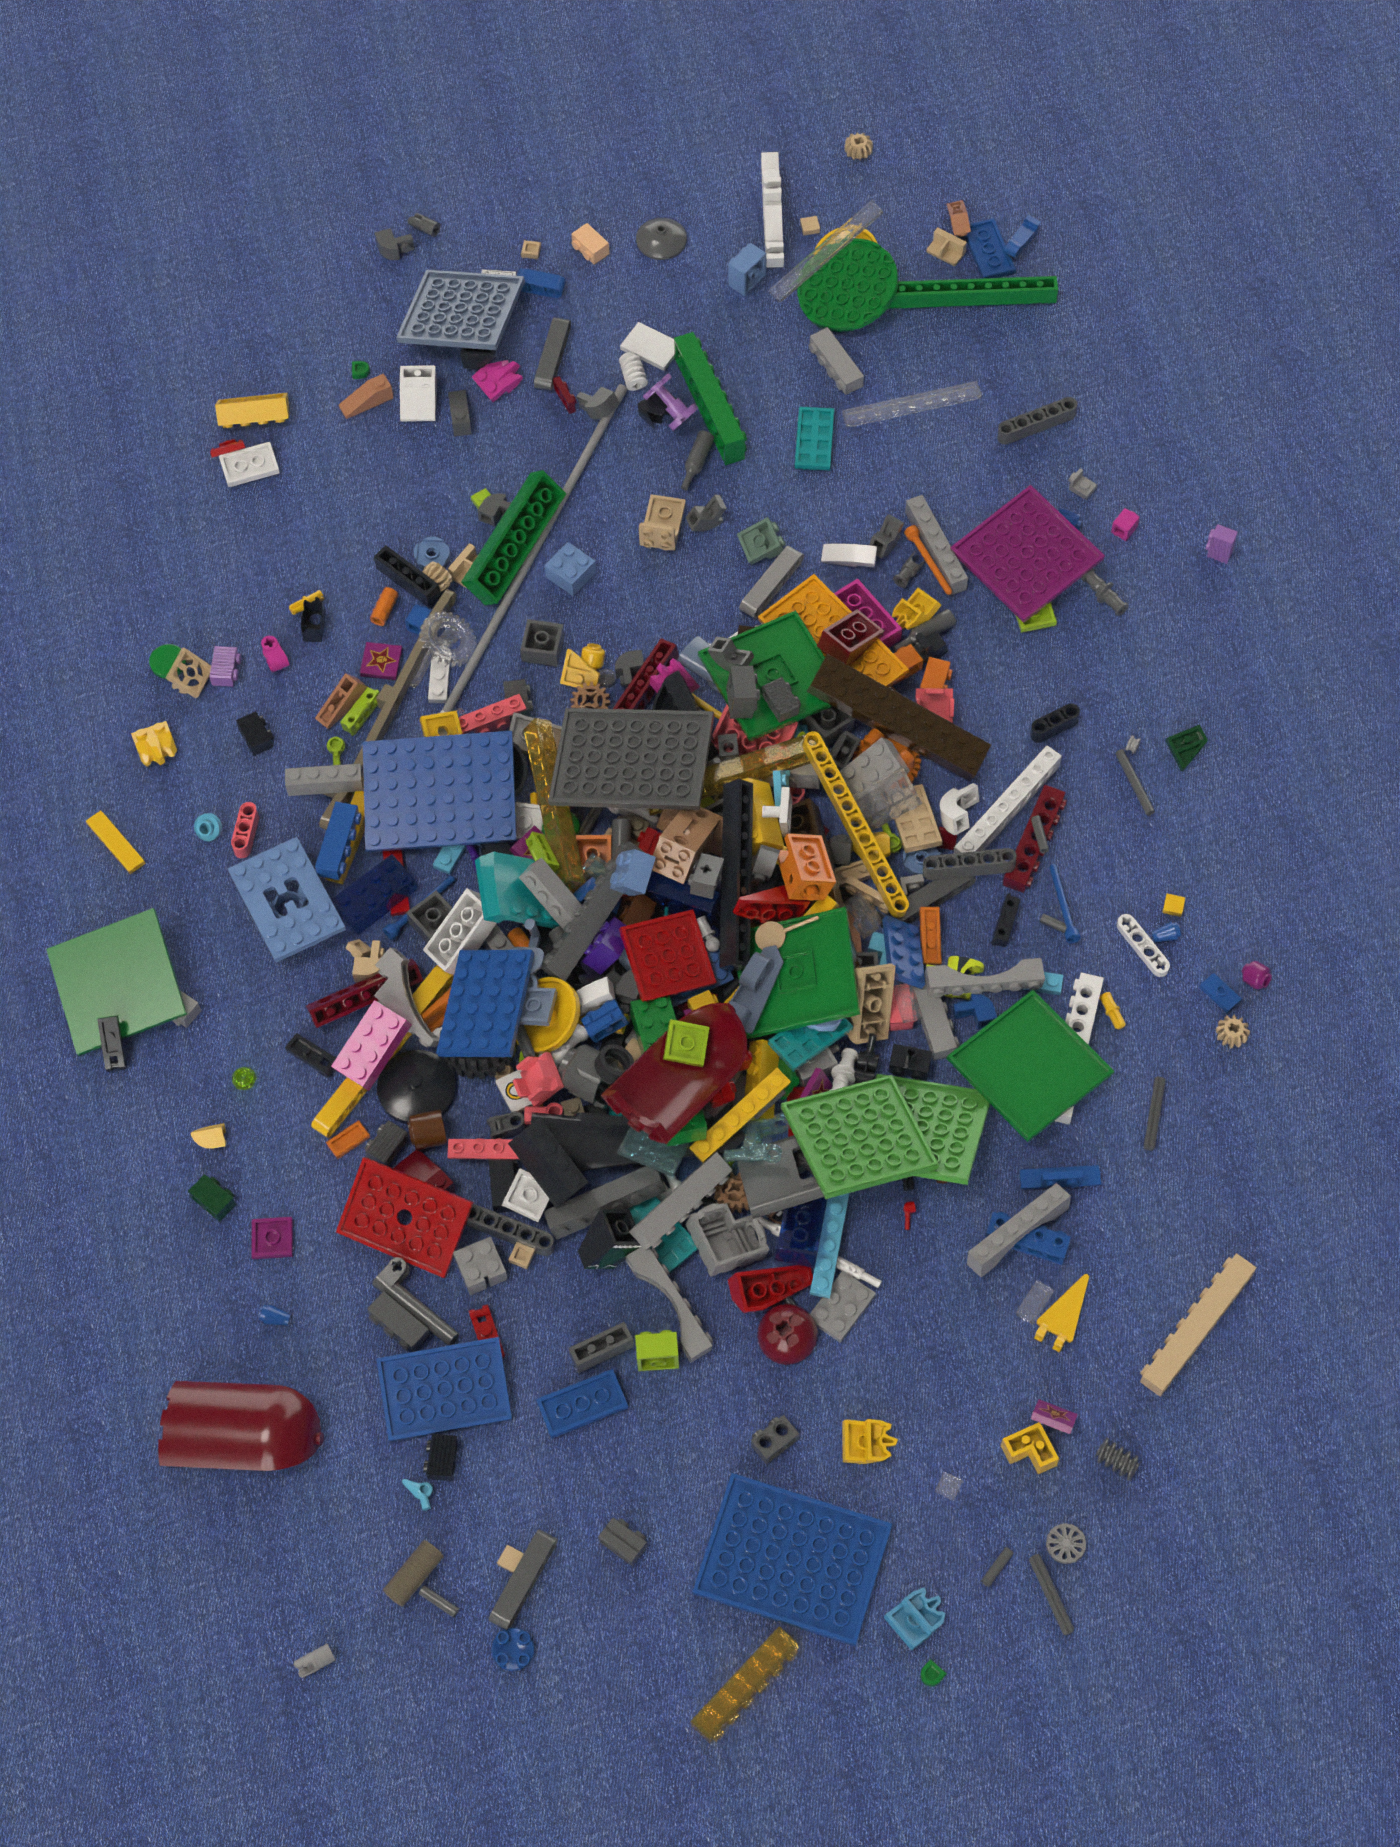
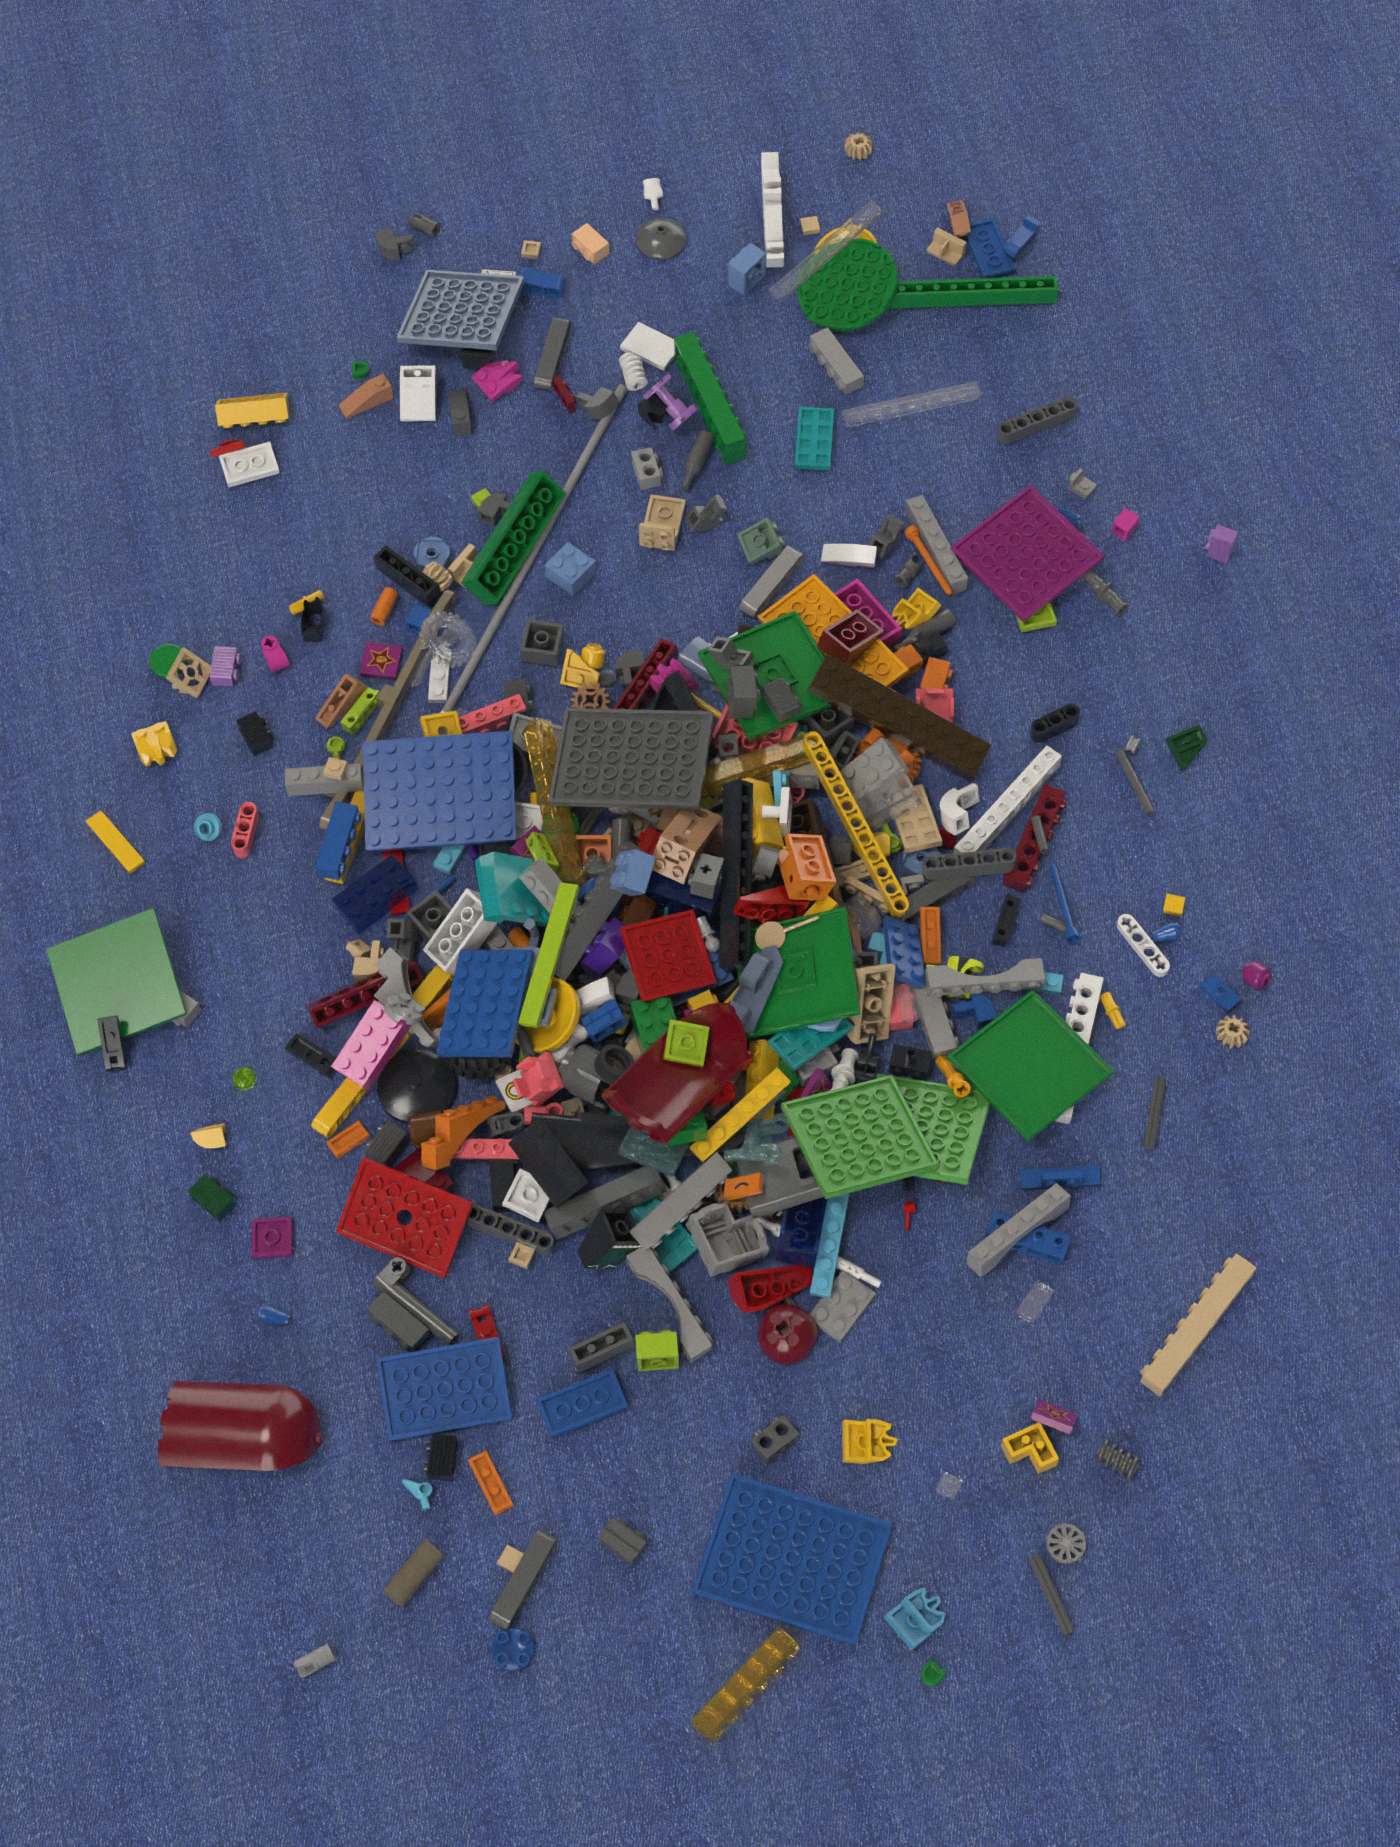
(301, 925): medium blue plate -> none
(335, 768): none -> tan plate
(403, 1008): none -> light grey plate
(404, 935): none -> dark grey brick
(438, 1601): dark grey piece -> none
(453, 1128): none -> orange arch
(479, 1262): light grey piece -> none
(490, 1483): none -> orange tile
(548, 955): none -> lime tile
(643, 469): none -> light grey brick
(653, 191): none -> white piece
(743, 1186): none -> orange tile
(954, 1079): none -> light orange pin
(997, 1567): dark grey piece -> none
(1063, 1315): yellow flag -> none

